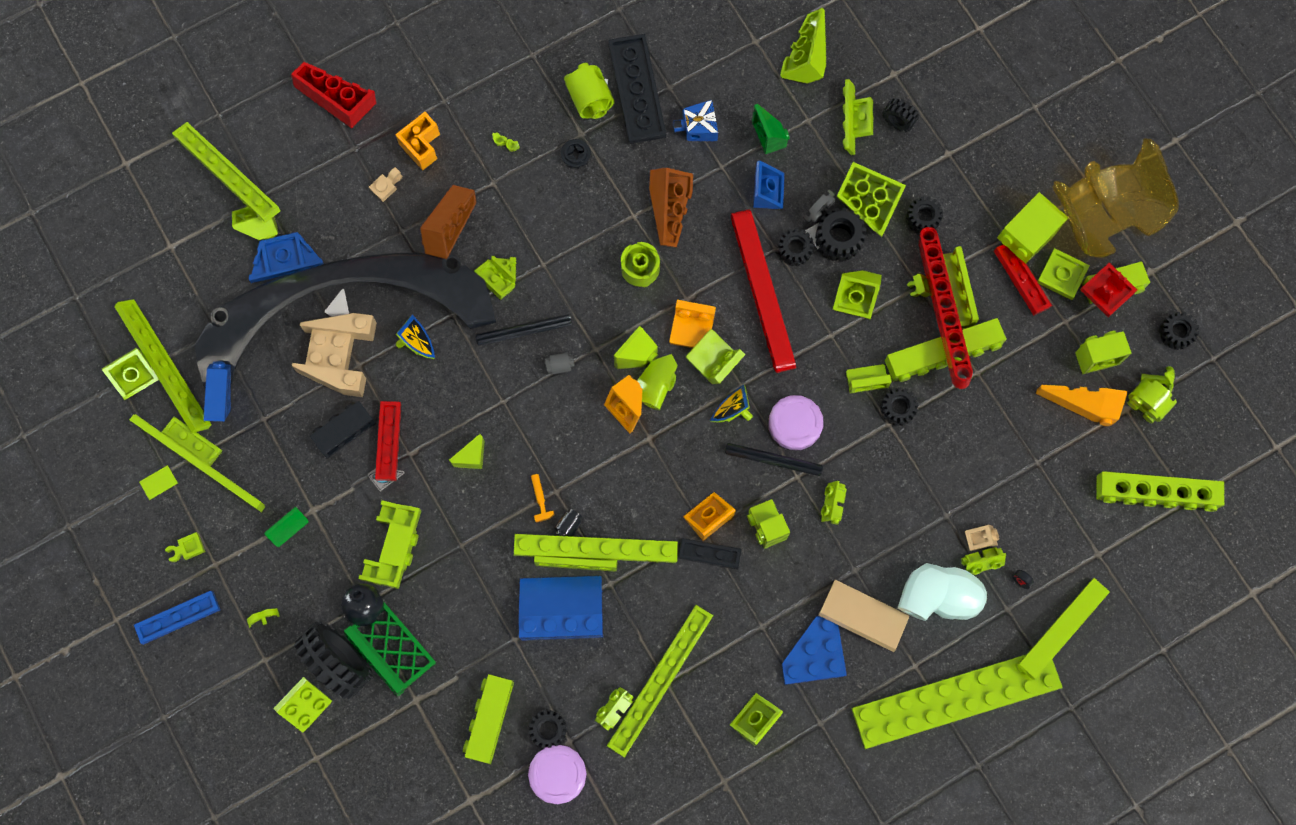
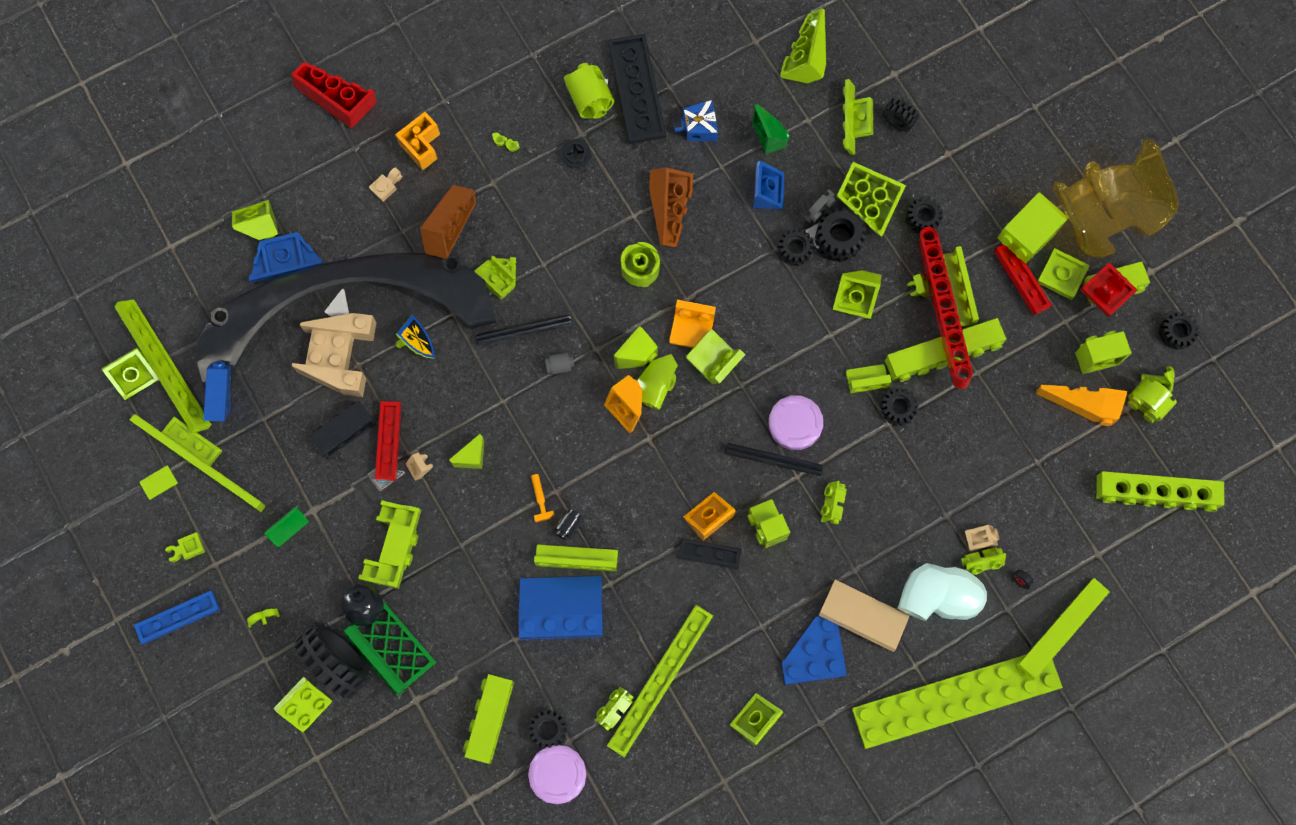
(226, 172): lime plate -> none
(417, 466): none -> tan tile
(595, 548): lime plate -> none
(733, 406): shield -> none
(763, 291): red beam -> none

